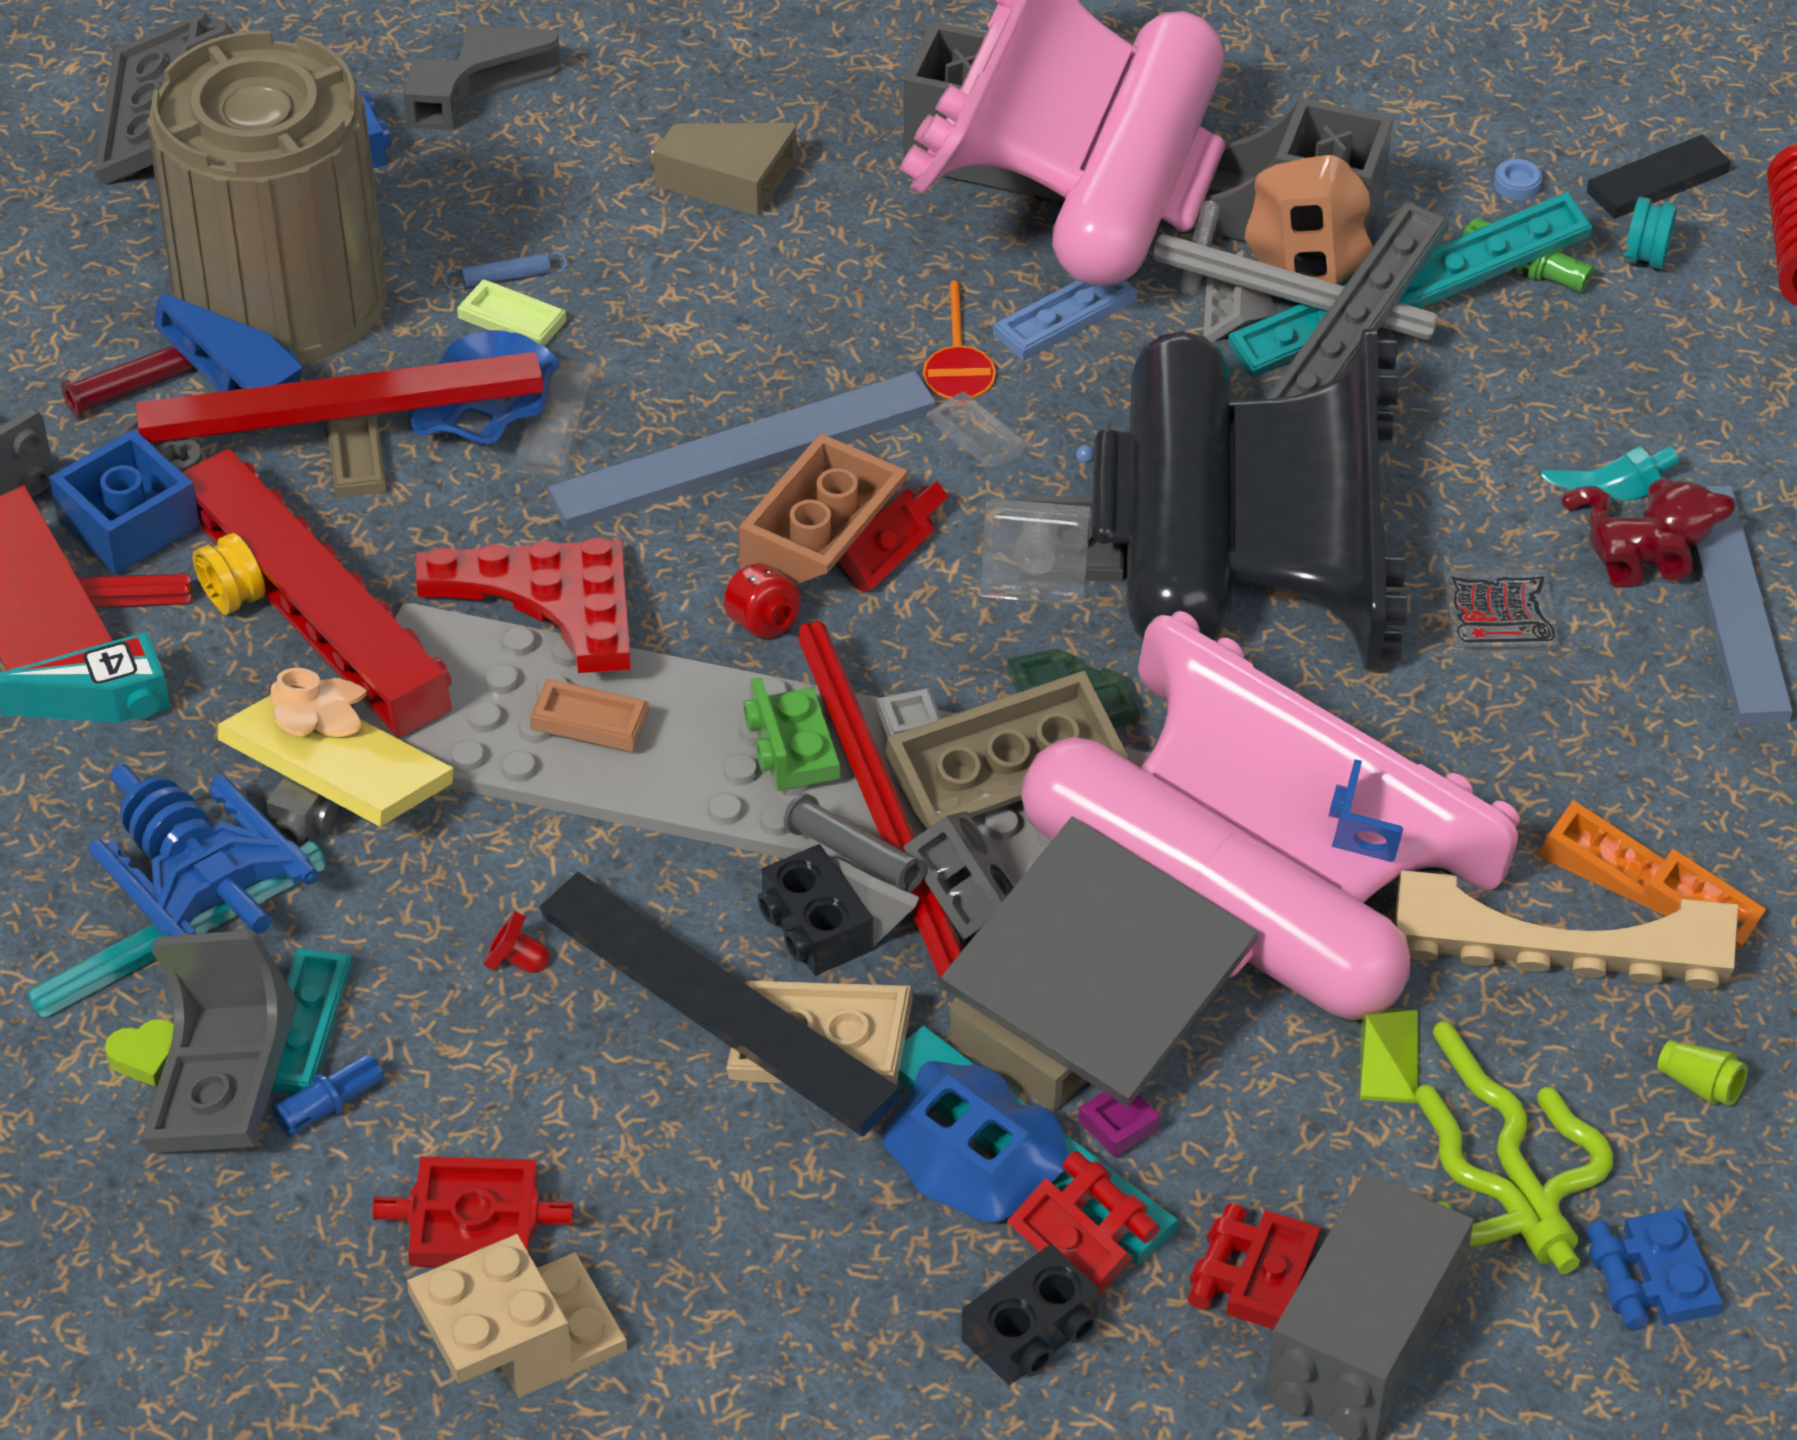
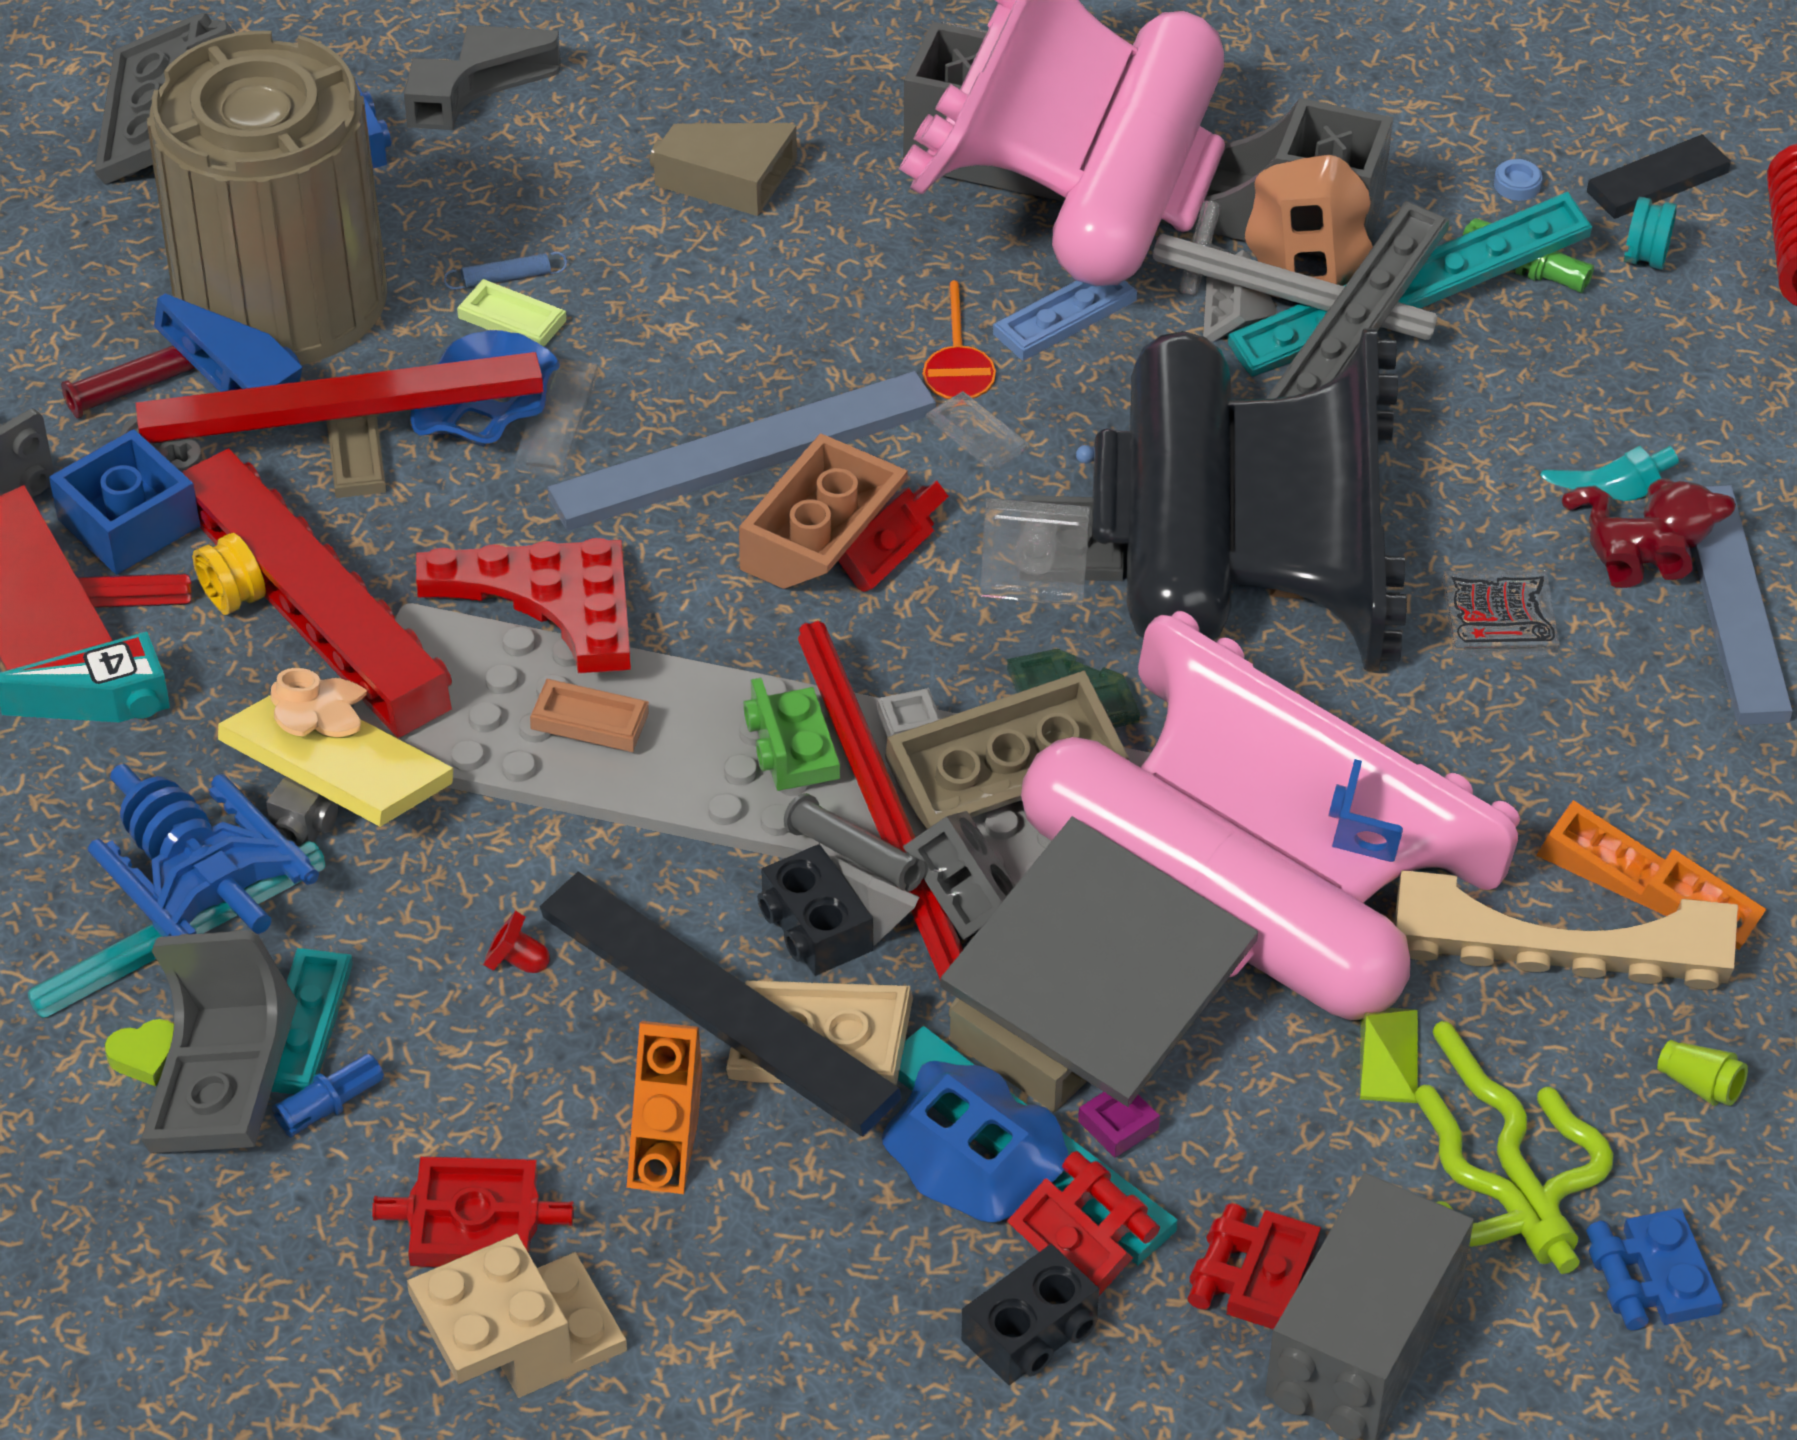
(664, 1104): none -> orange slope
(760, 598): red head -> none

